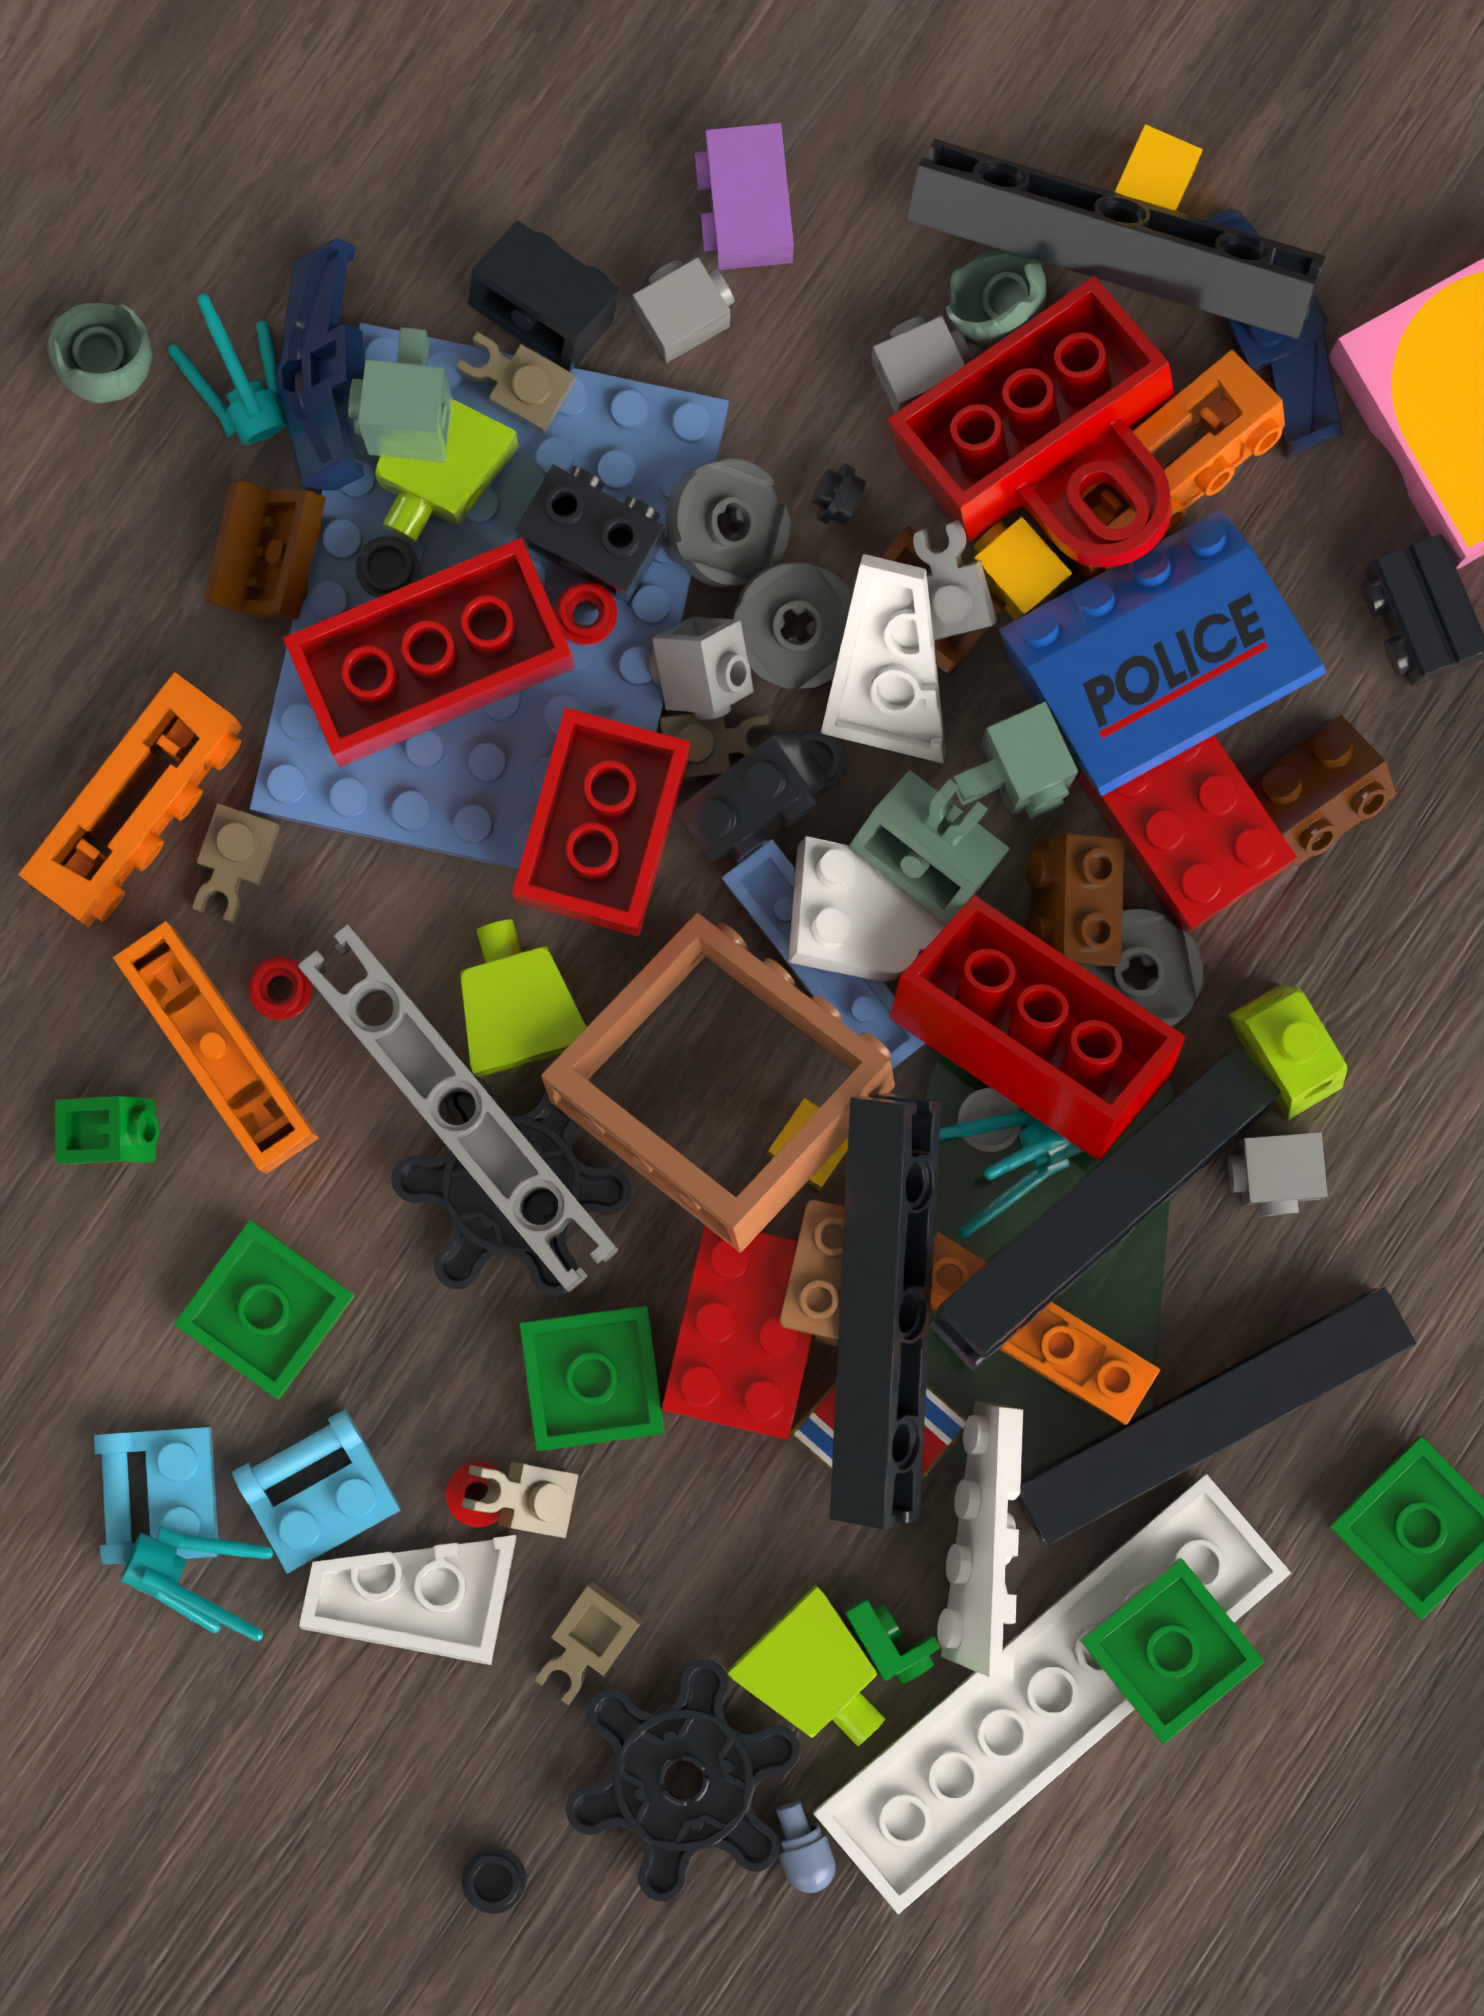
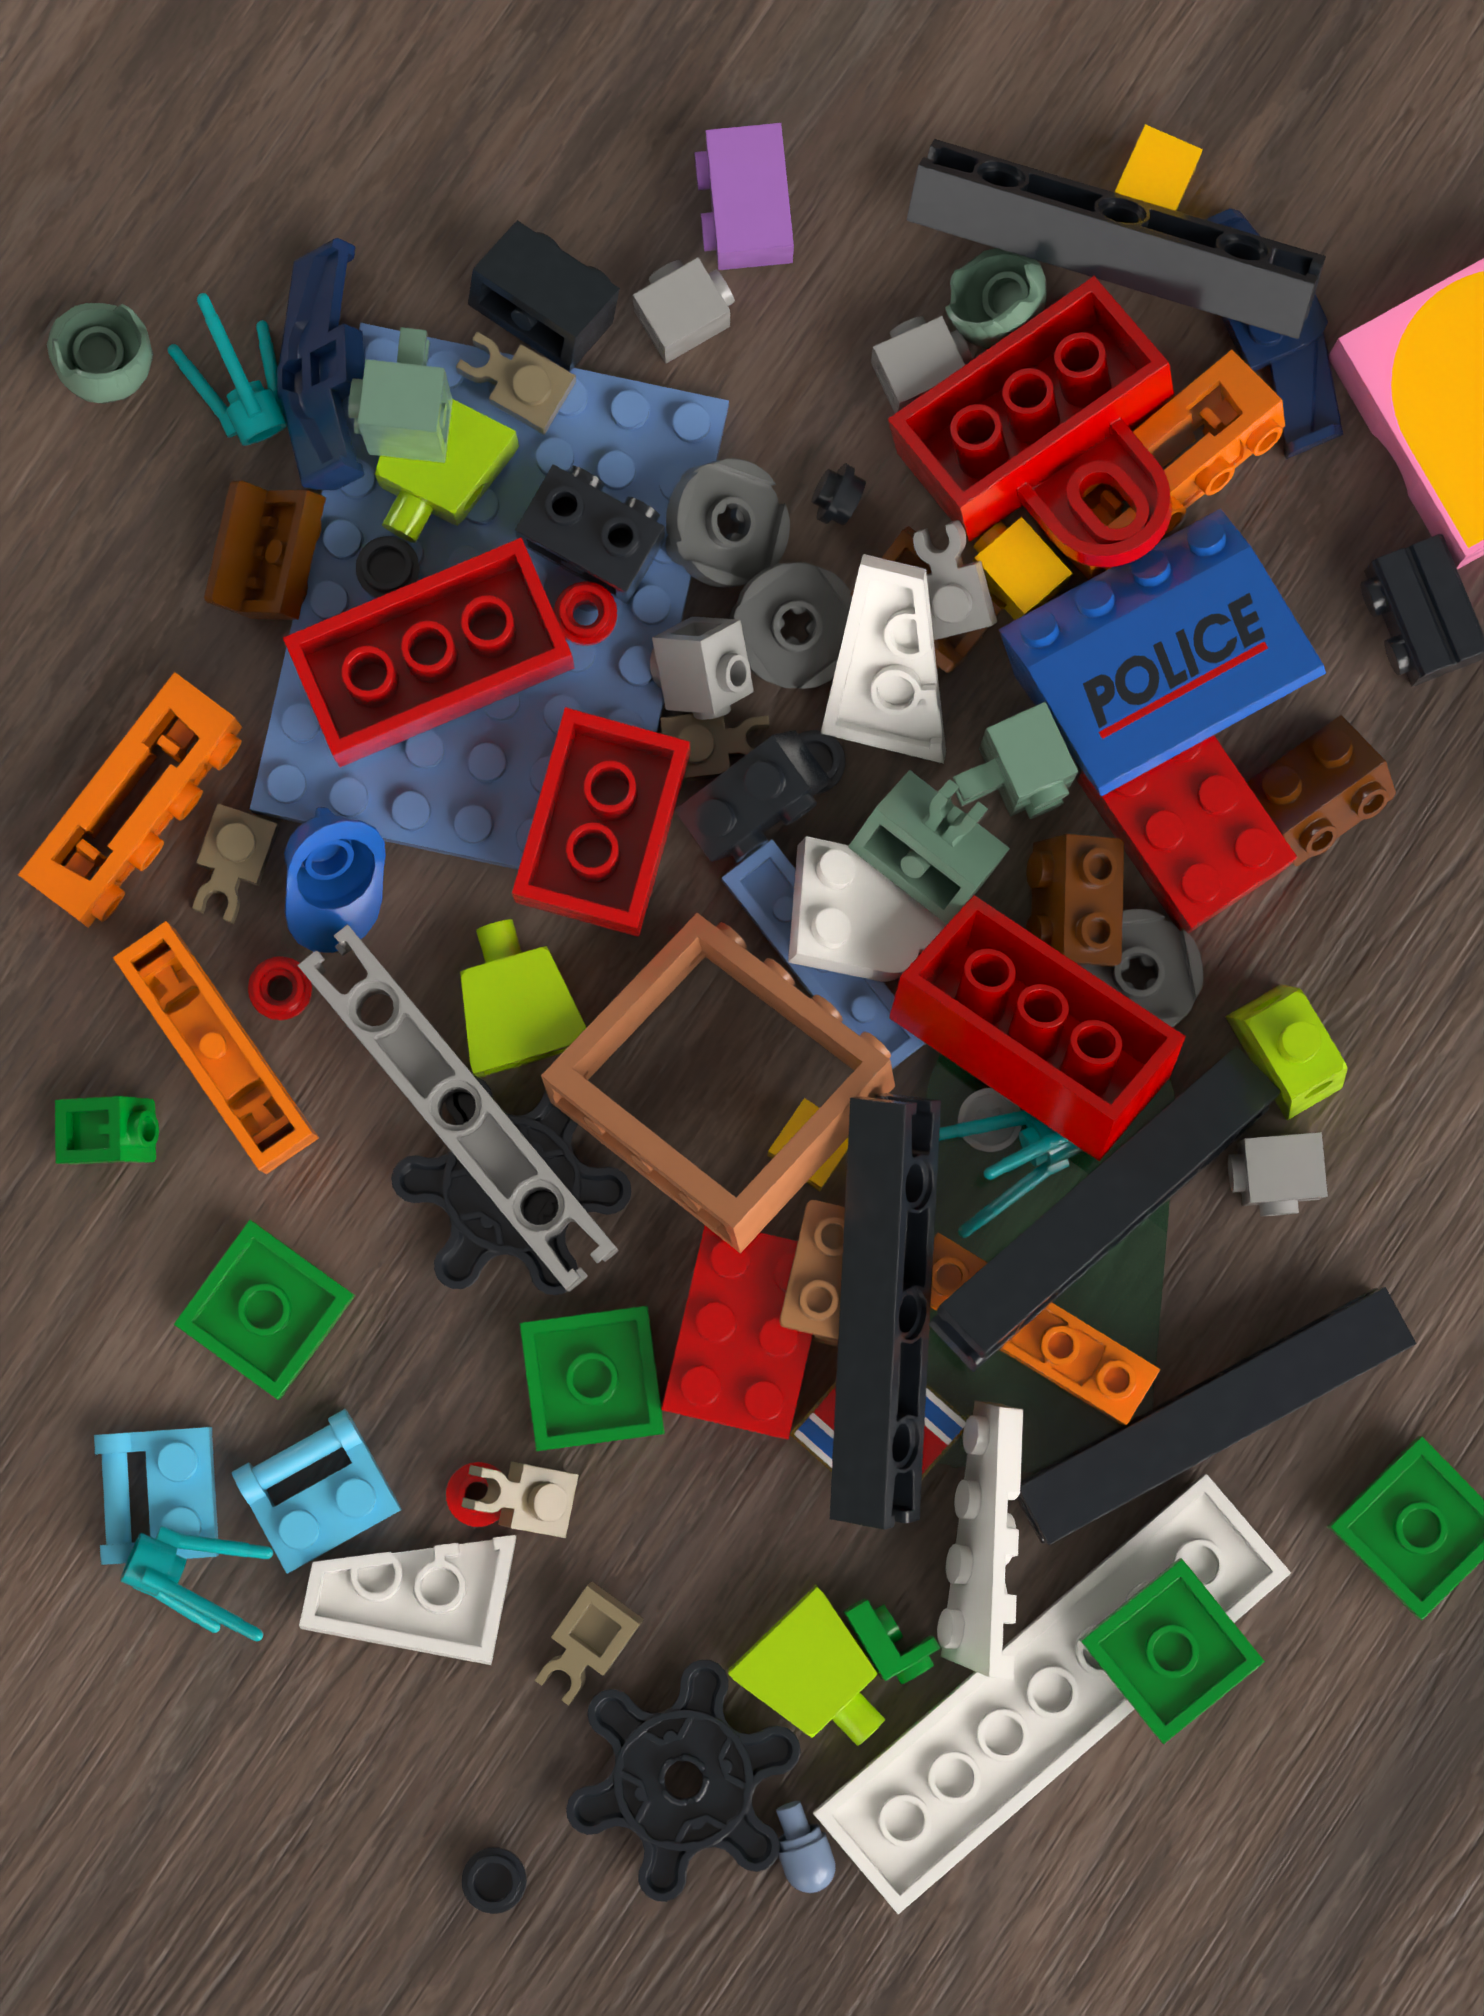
(332, 879): none -> blue piece

